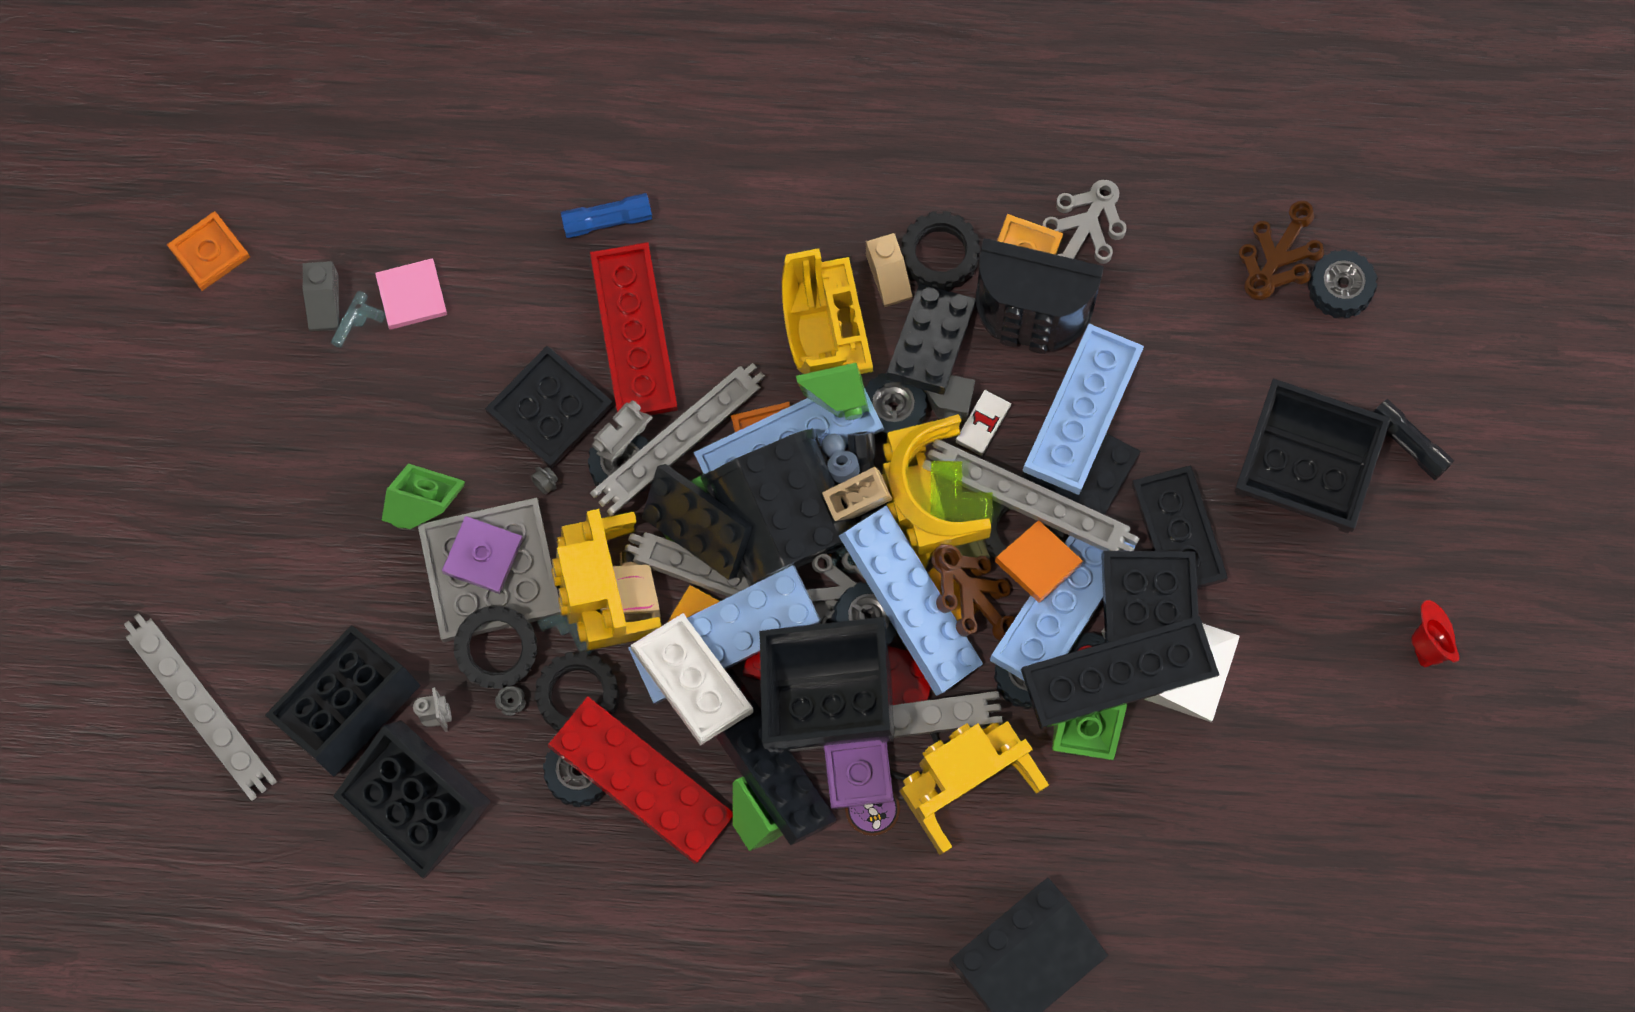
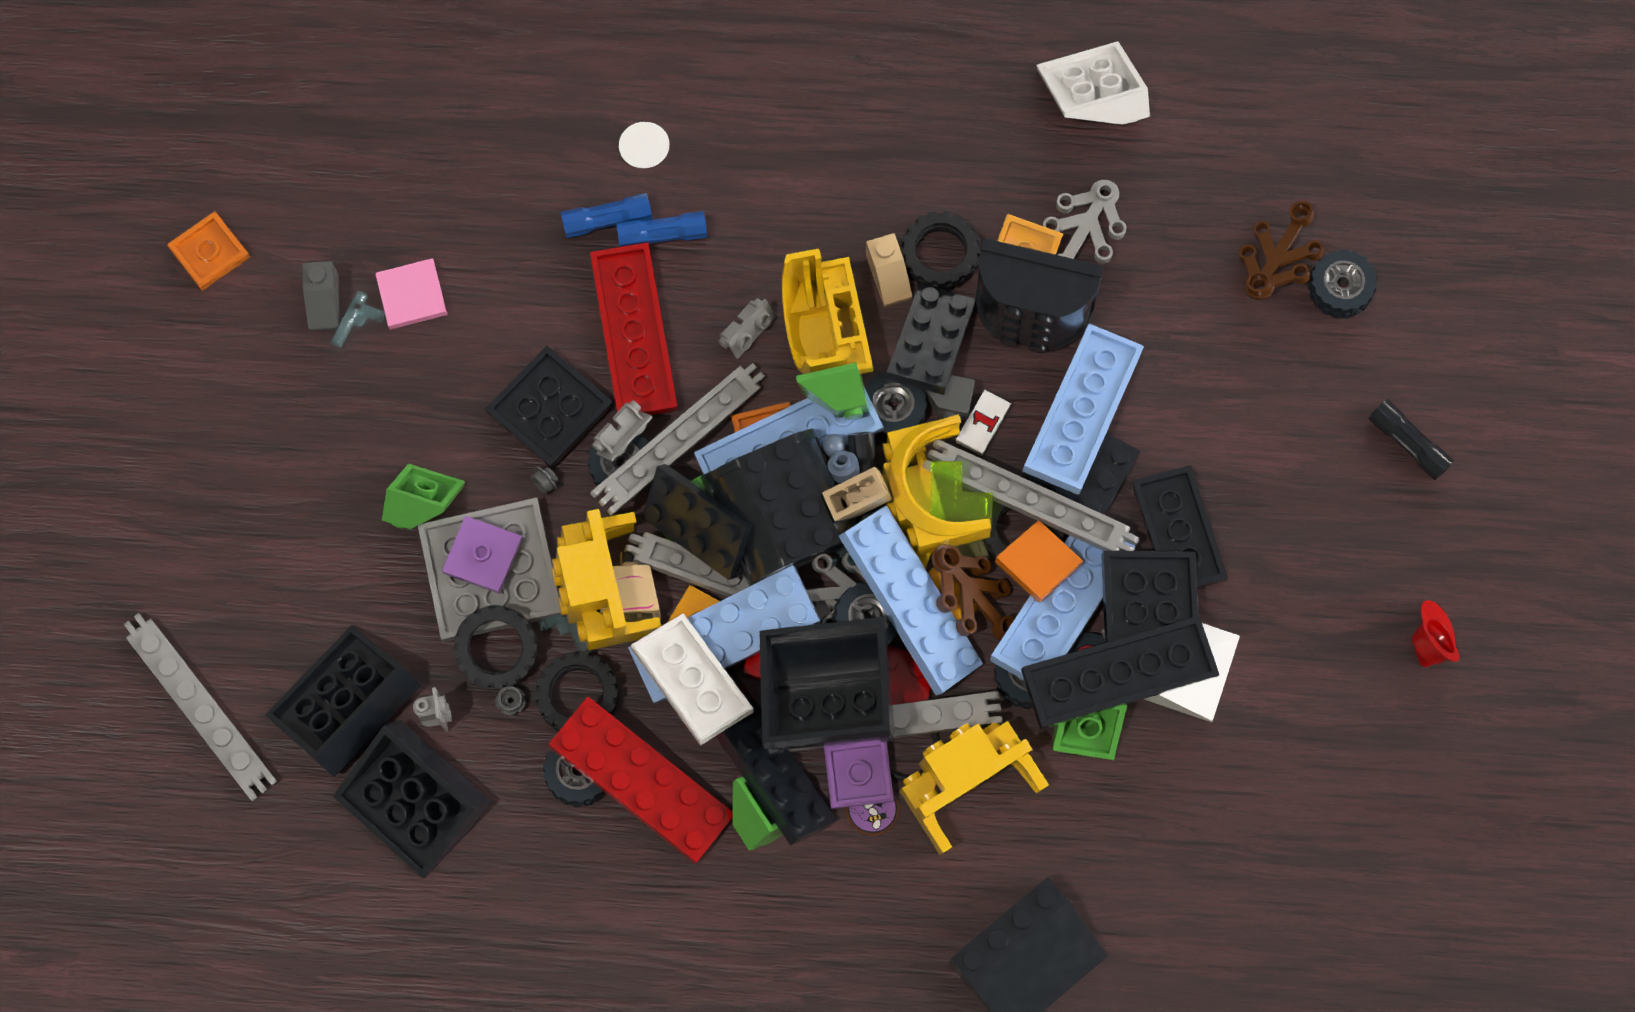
(644, 145): none -> white sticker
(684, 227): none -> blue axle
(755, 320): none -> light grey hinge
(1097, 85): none -> white slope
(1312, 455): black container -> none

